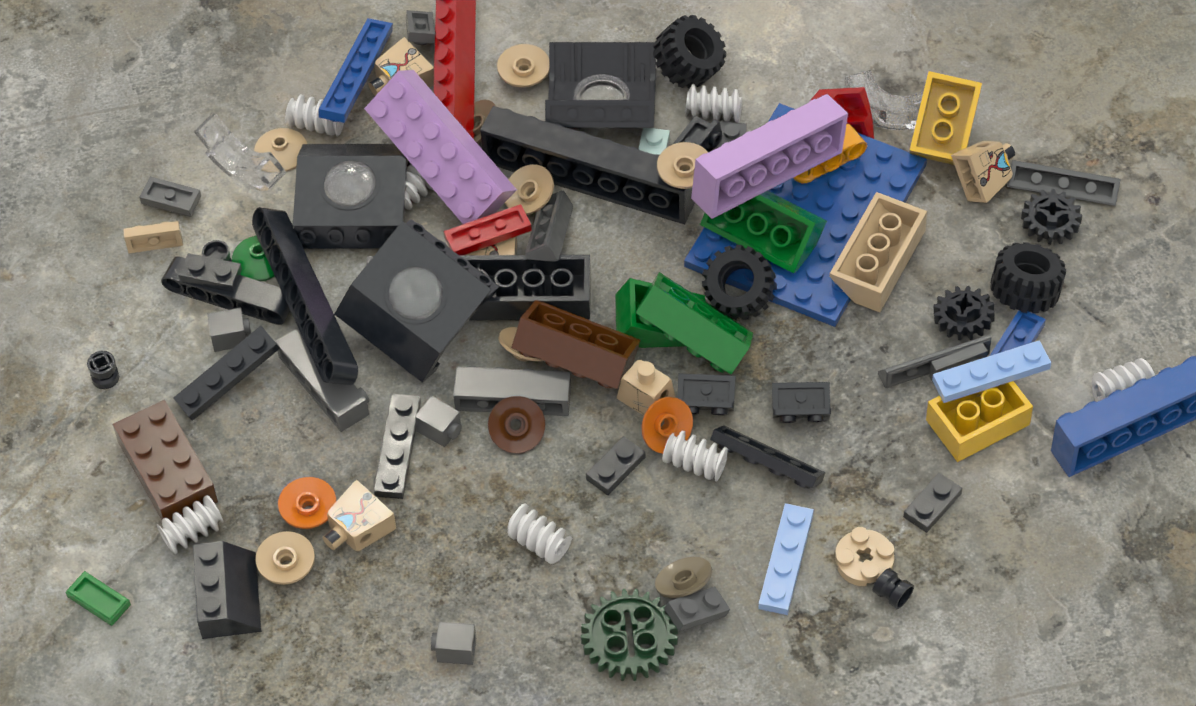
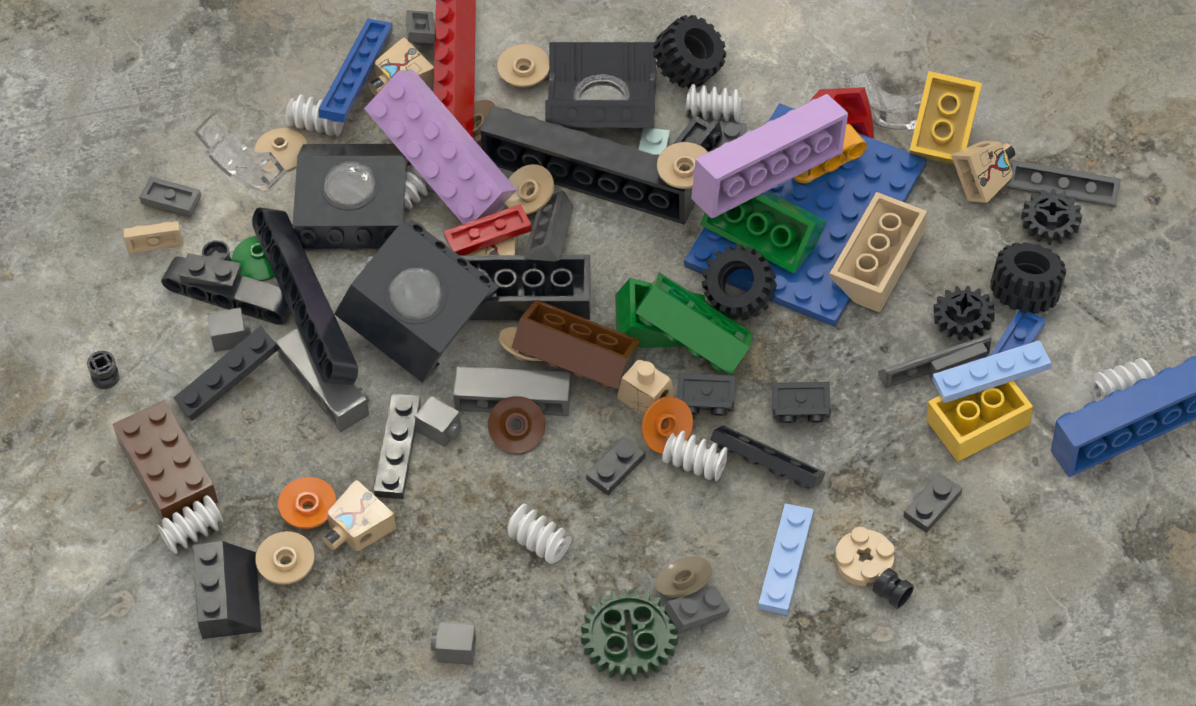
(98, 598): green tile -> none

